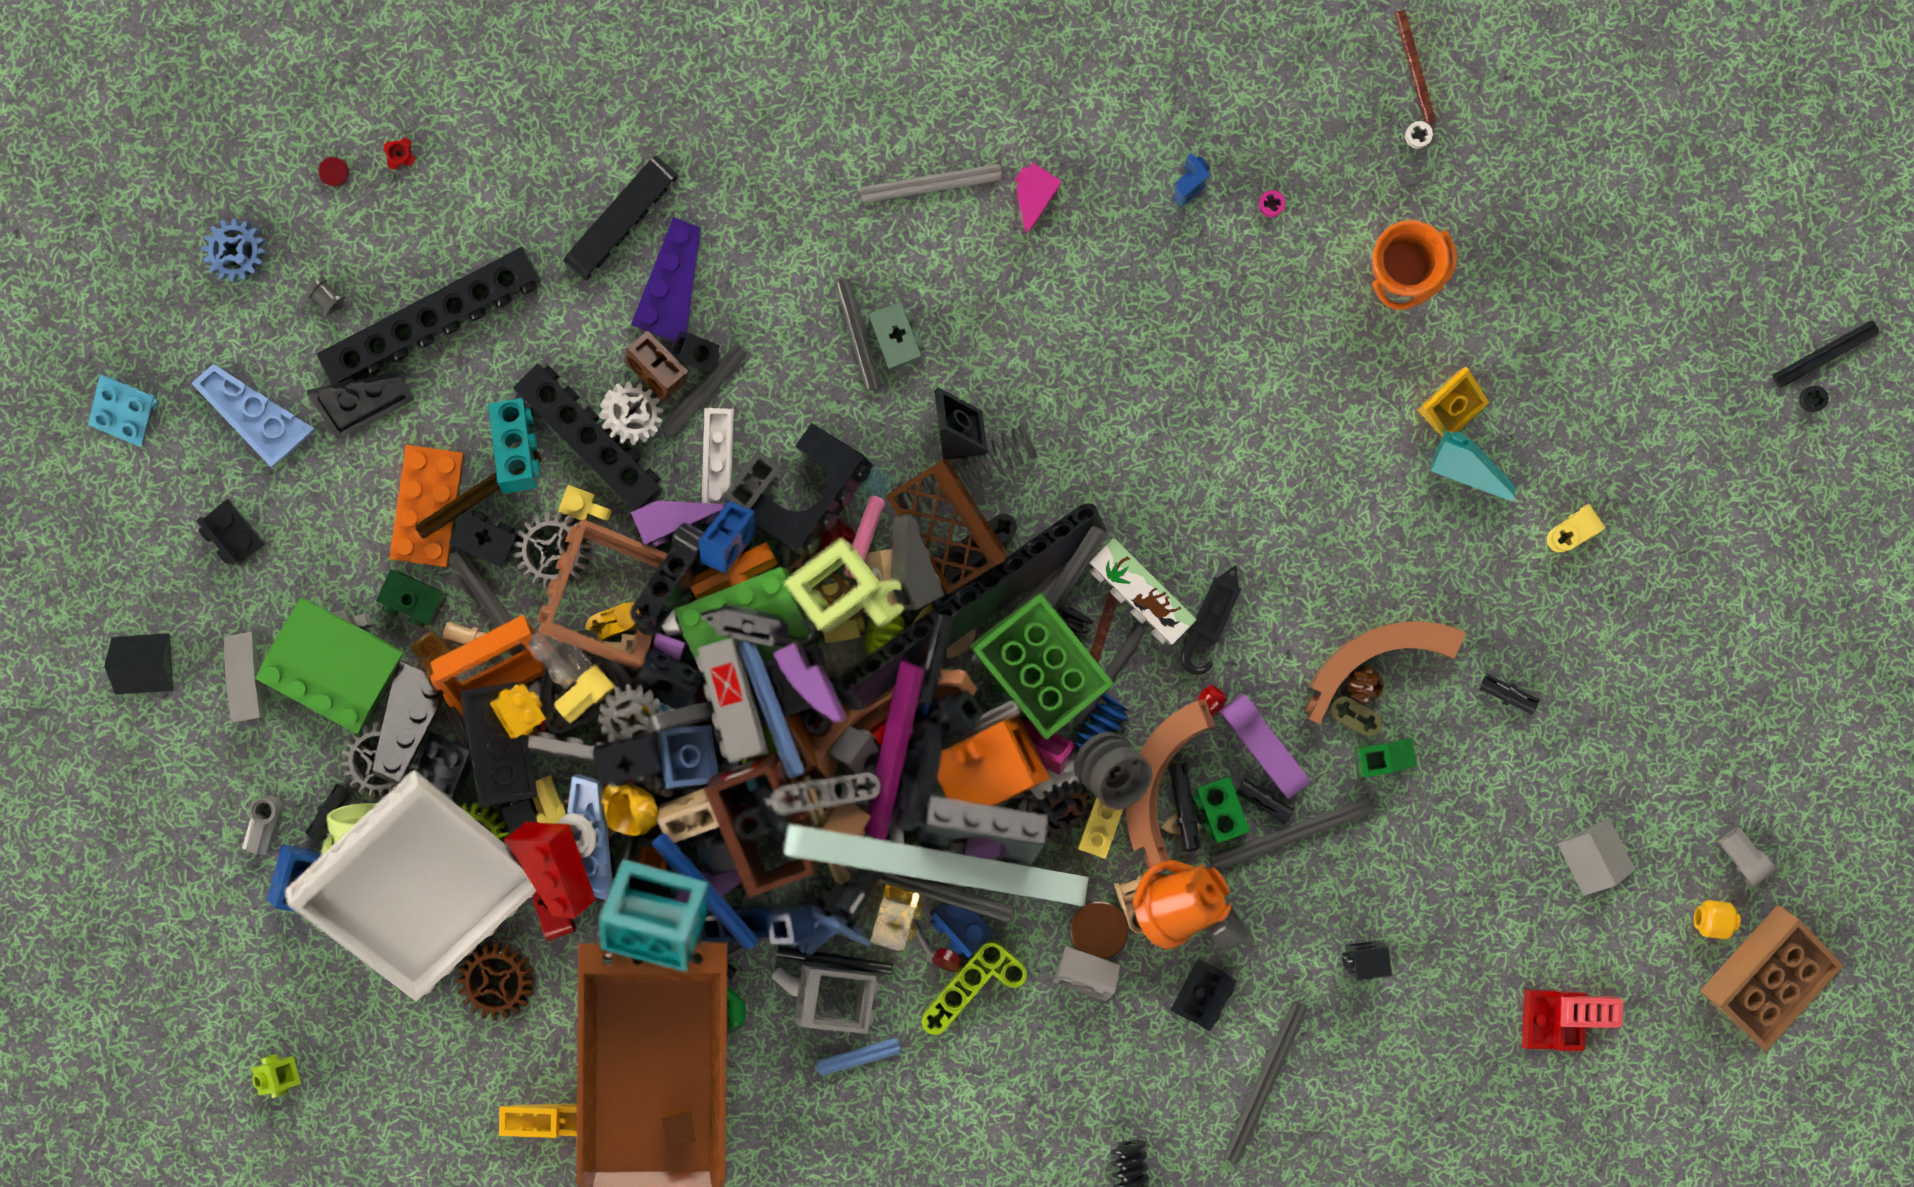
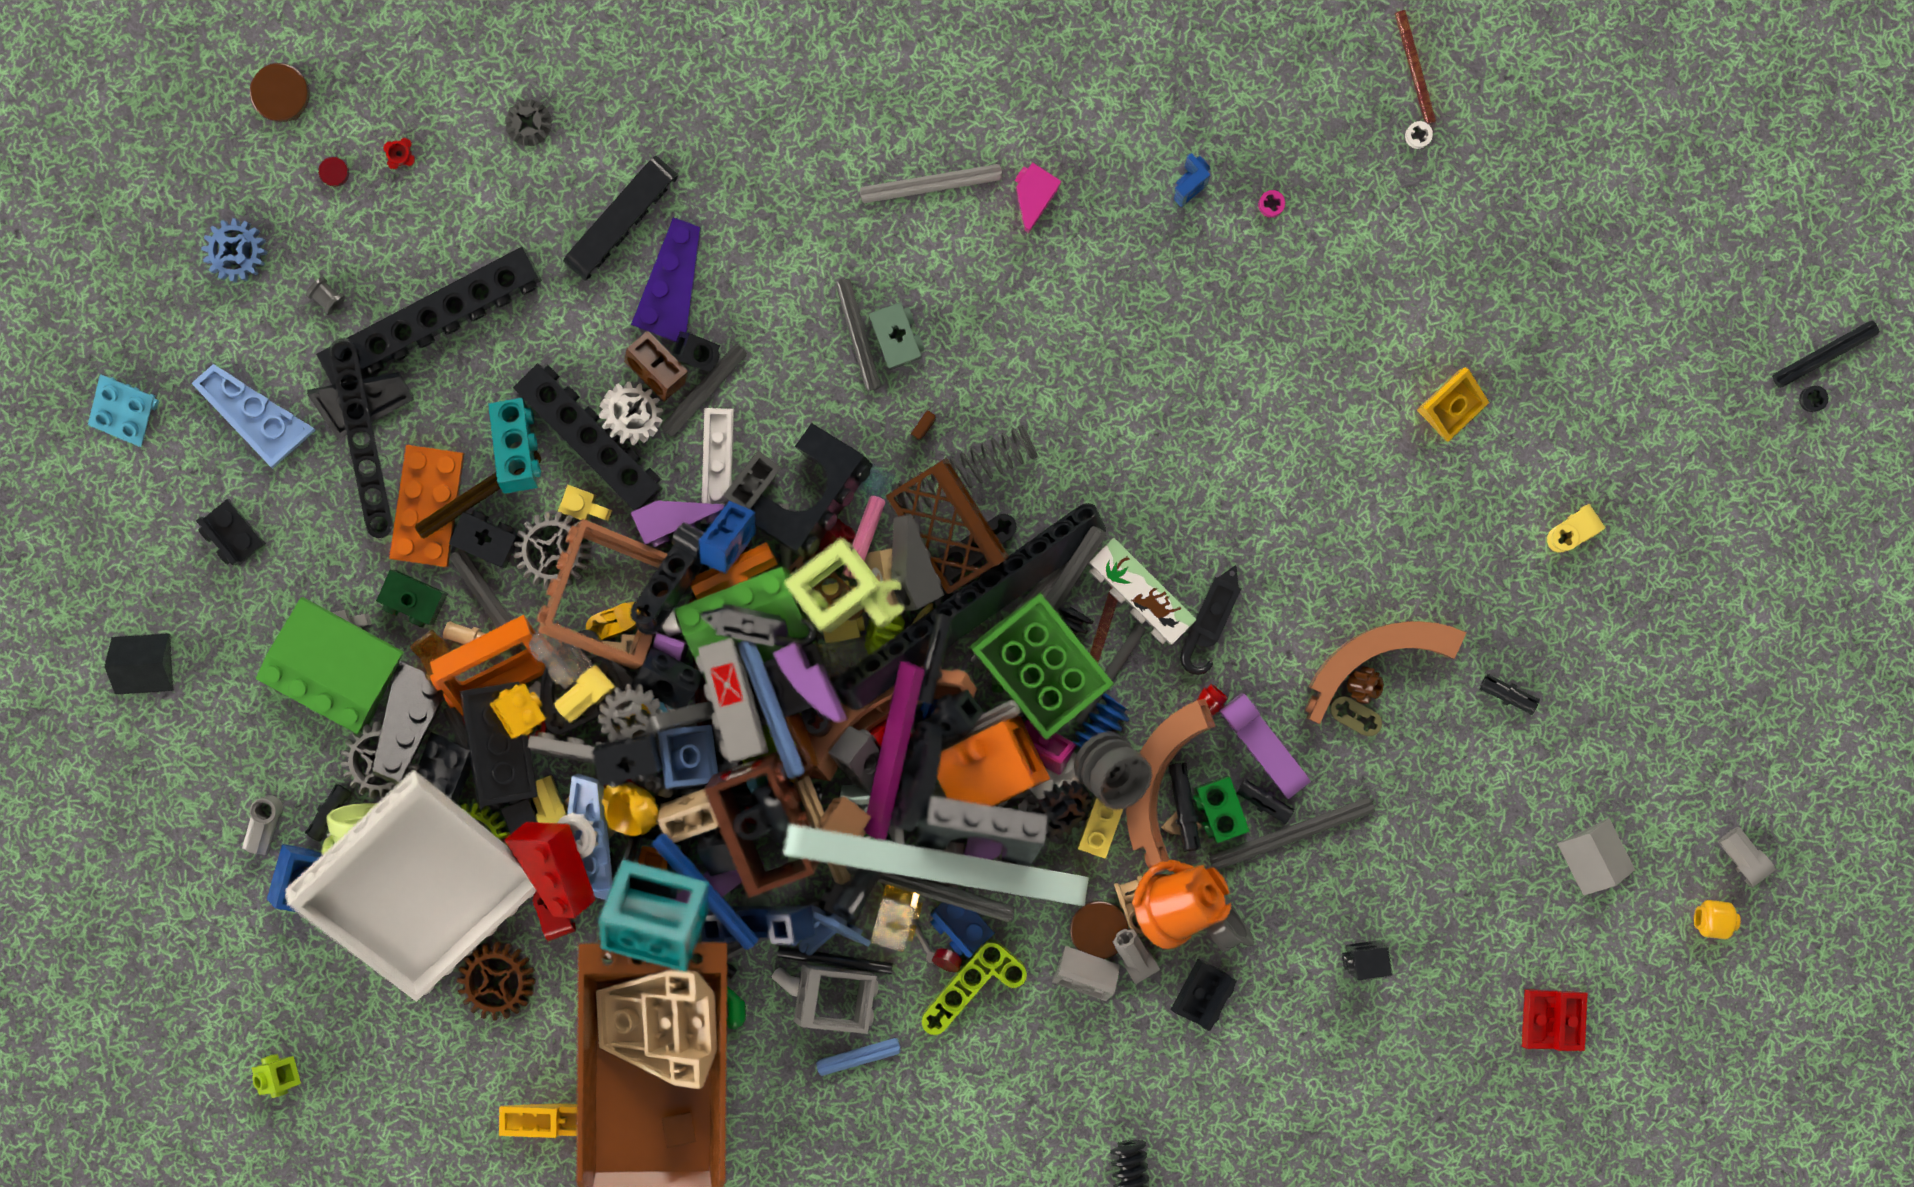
(241, 669): light grey slope -> none
(279, 92): none -> reddish brown tile
(361, 452): none -> black beam
(541, 119): none -> dark grey gear
(661, 1025): none -> tan wedge
(826, 794): light grey beam -> none
(923, 425): none -> reddish brown tile
(959, 427): black slope -> none
(961, 645): tan tile -> none
(1136, 958): none -> light grey piece
(1265, 1082): dark grey axle -> none
(1385, 757): green slope -> none
(1413, 262): orange piece -> none
(1466, 463): teal slope -> none
(1609, 1011): coral slope -> none
(1772, 977): medium nougat slope -> none

